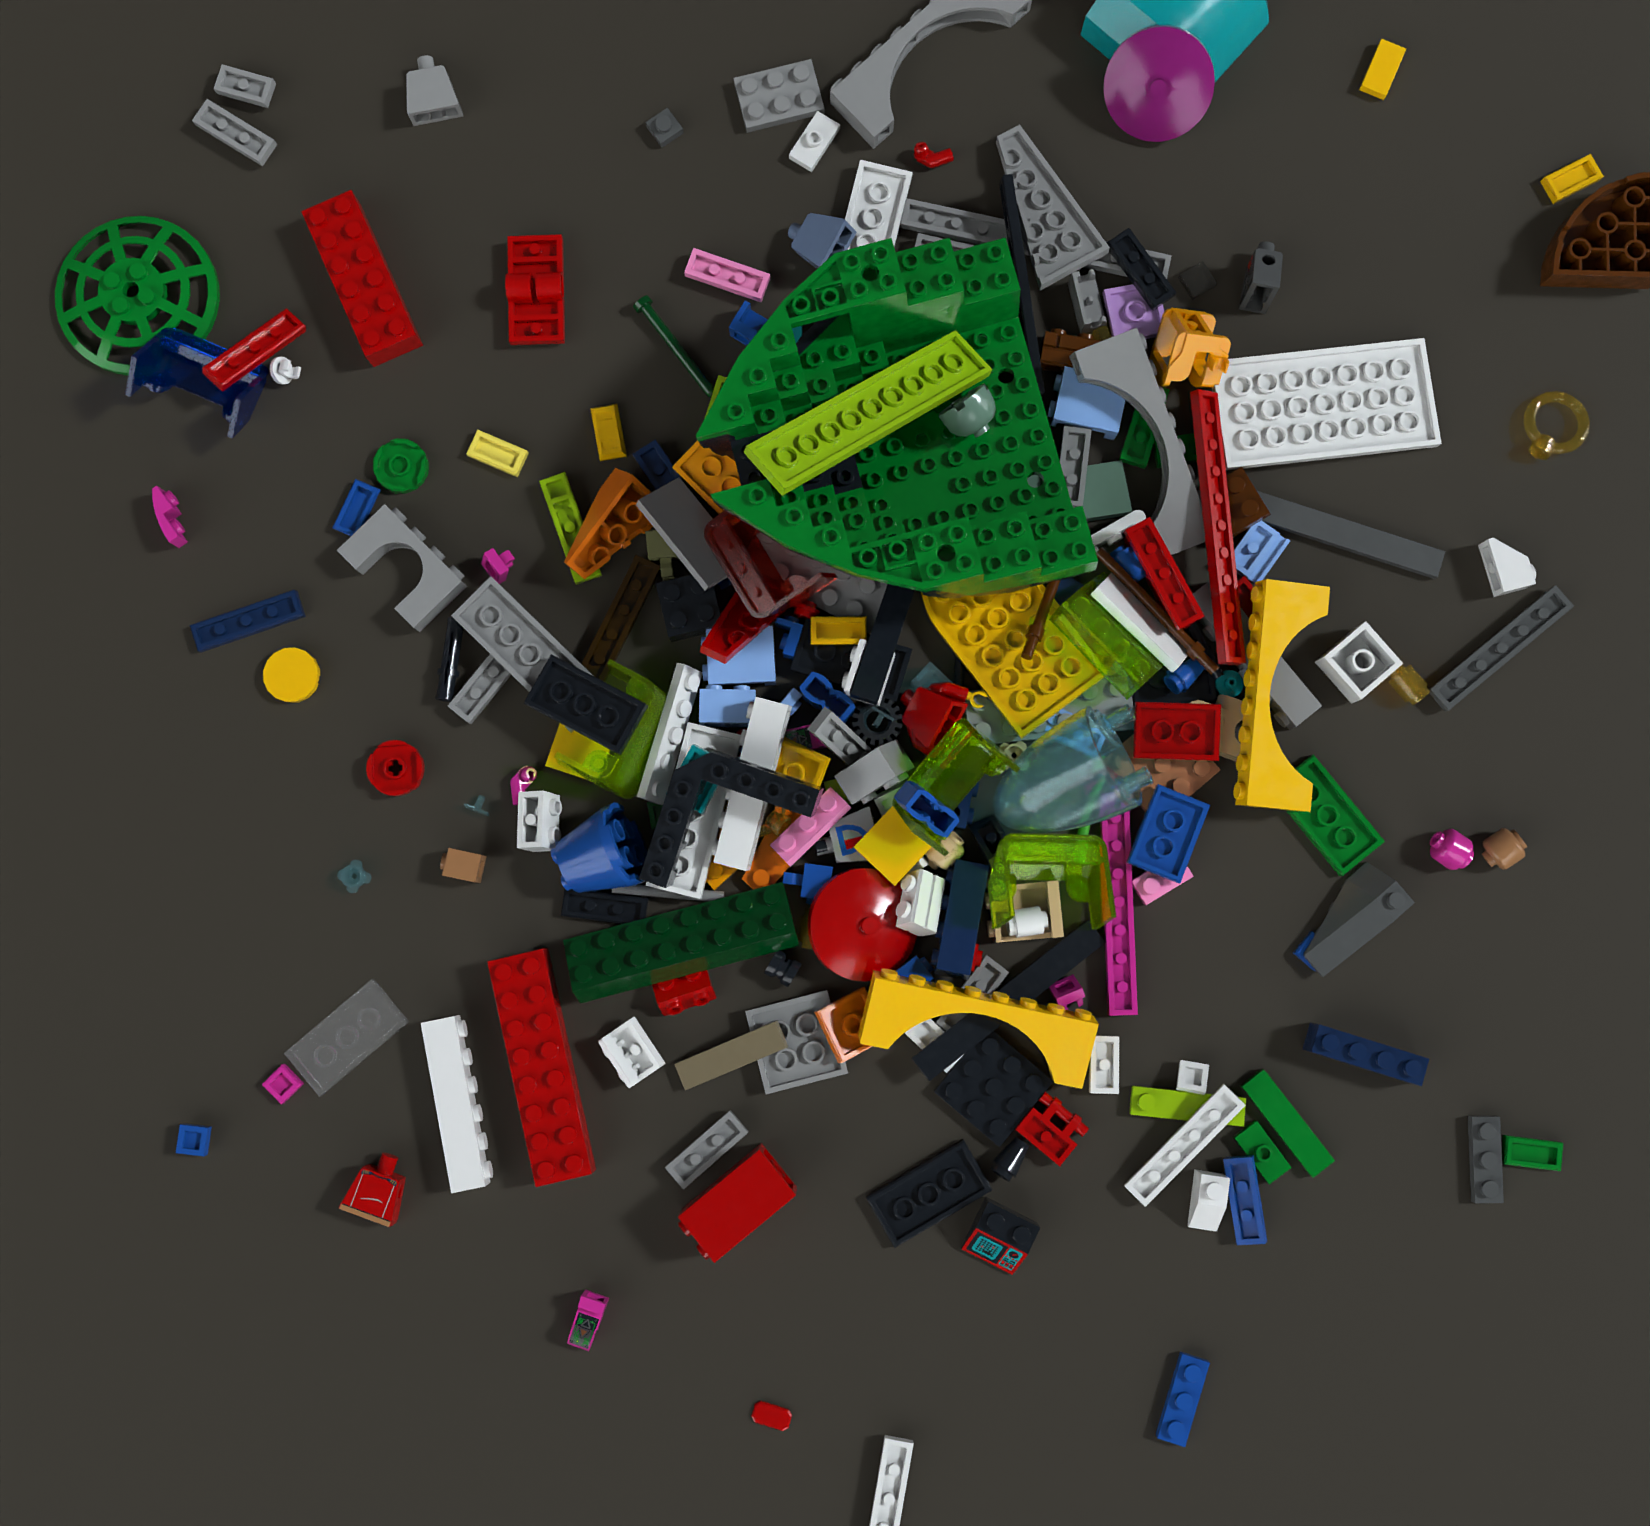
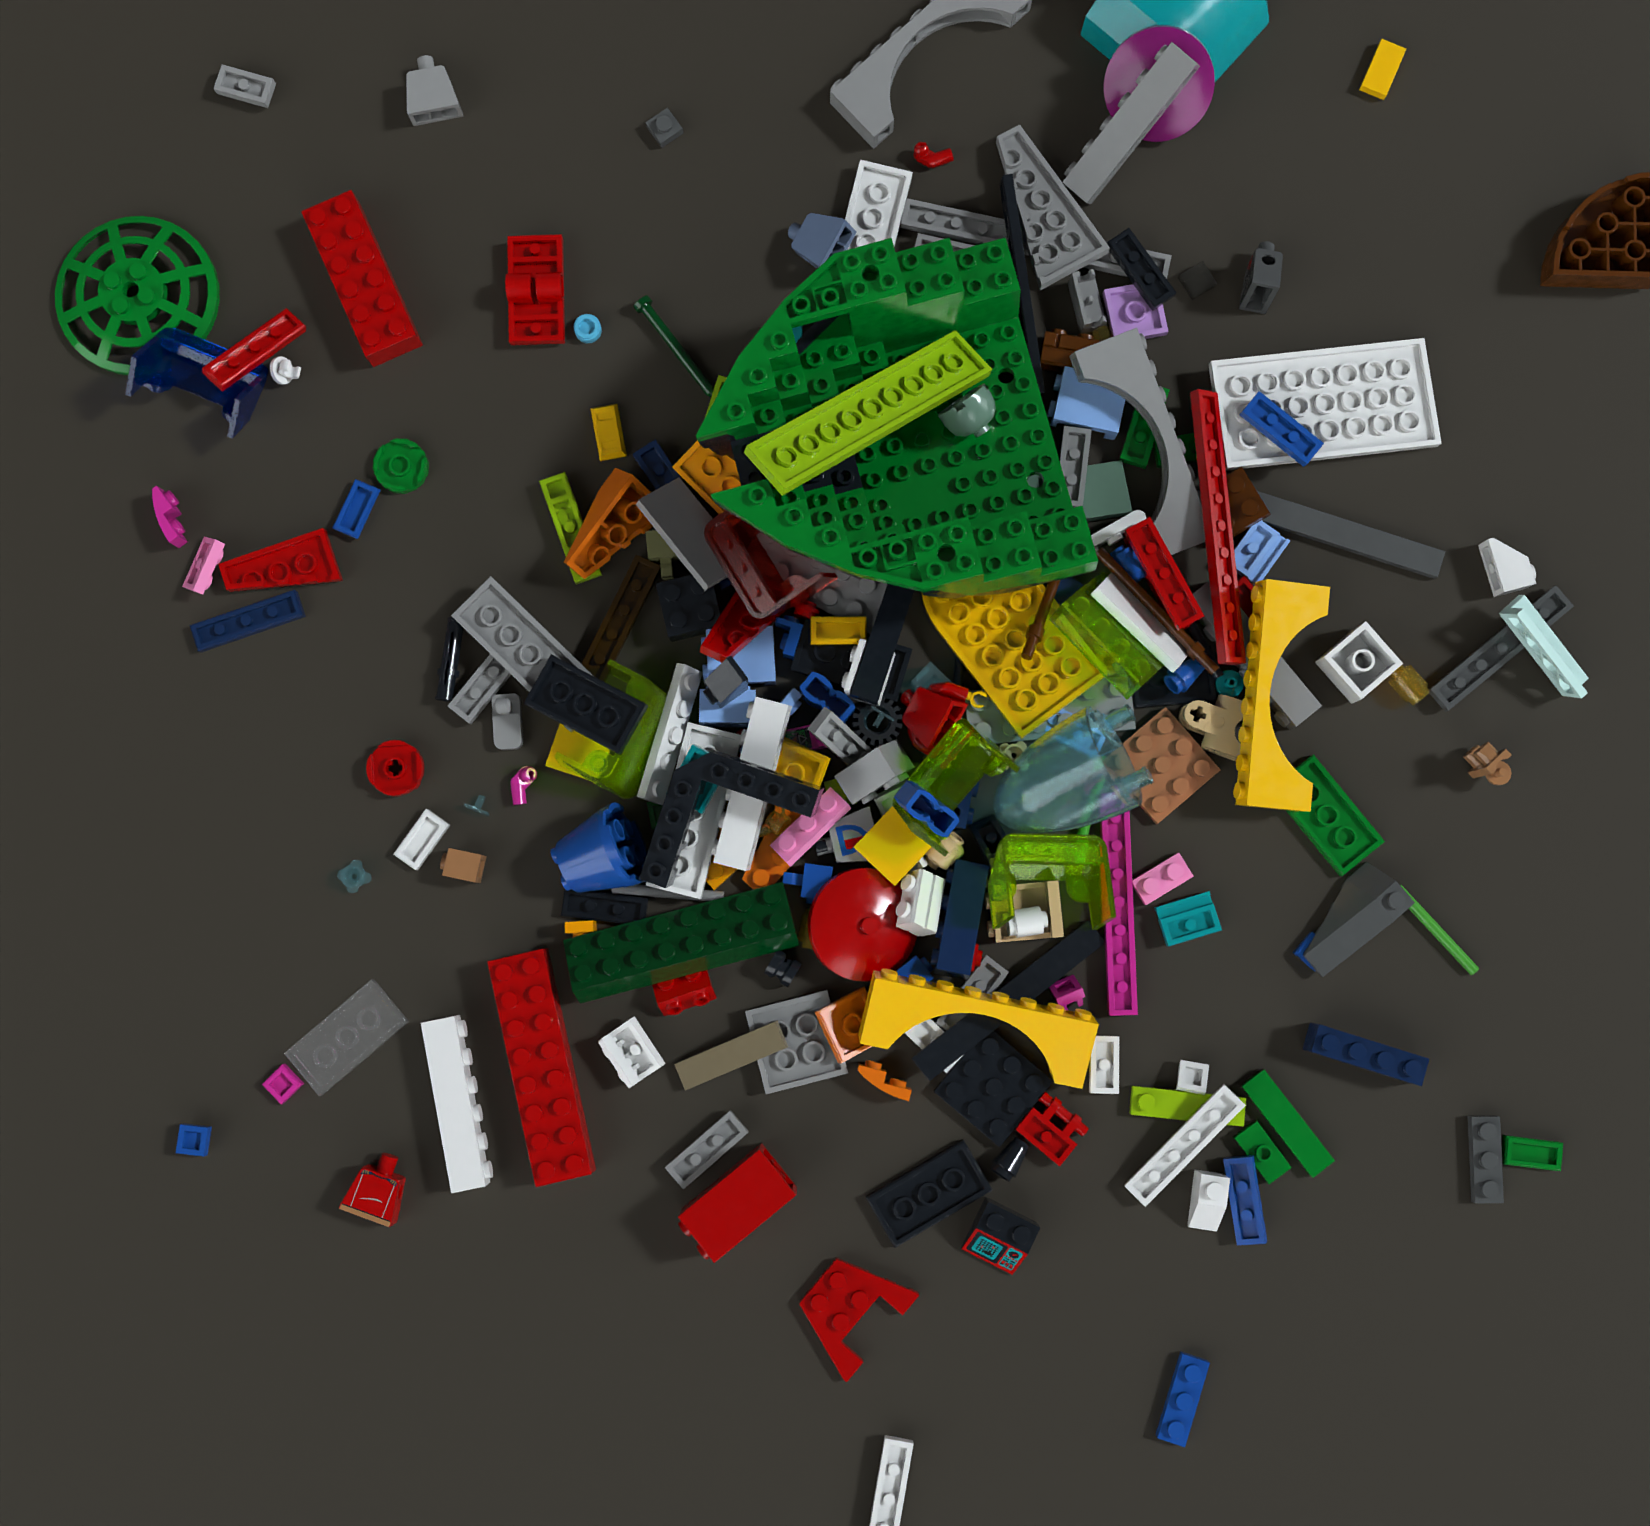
(200, 573): none -> bright pink plate
(234, 132): light grey plate -> none
(287, 563): none -> red wing
(291, 675): yellow tile -> none
(388, 532): light grey arch -> none
(421, 839): none -> white tile
(497, 453): light yellow tile -> none
(497, 565): dark pink tile -> none
(507, 721): none -> light grey piece
(538, 820): white brick -> none
(580, 927): none -> light orange plate
(587, 328): none -> medium azure tile
(587, 1319): leg -> none
(725, 683): none -> black slope
(727, 275): bright pink plate -> none
(746, 324): blue panel -> none
(771, 1415): red piece -> none
(779, 95): light grey plate -> none
(814, 141): white plate -> none
(841, 1300): none -> red wing
(875, 1075): none -> orange slope
(1131, 123): none -> light grey brick
(1168, 833): blue tile -> none
(1177, 731): red tile -> none
(1187, 339): light orange animal -> none
(1188, 918): none -> teal plate
(1281, 429): none -> blue plate
(1442, 936): none -> bright green bar
(1451, 849): dark pink head -> none
(1487, 762): none -> medium nougat hips
(1504, 848): medium nougat head -> none
(1544, 445): clear yellow piece -> none
(1544, 647): none -> light aqua fence
(1571, 178): yellow tile -> none

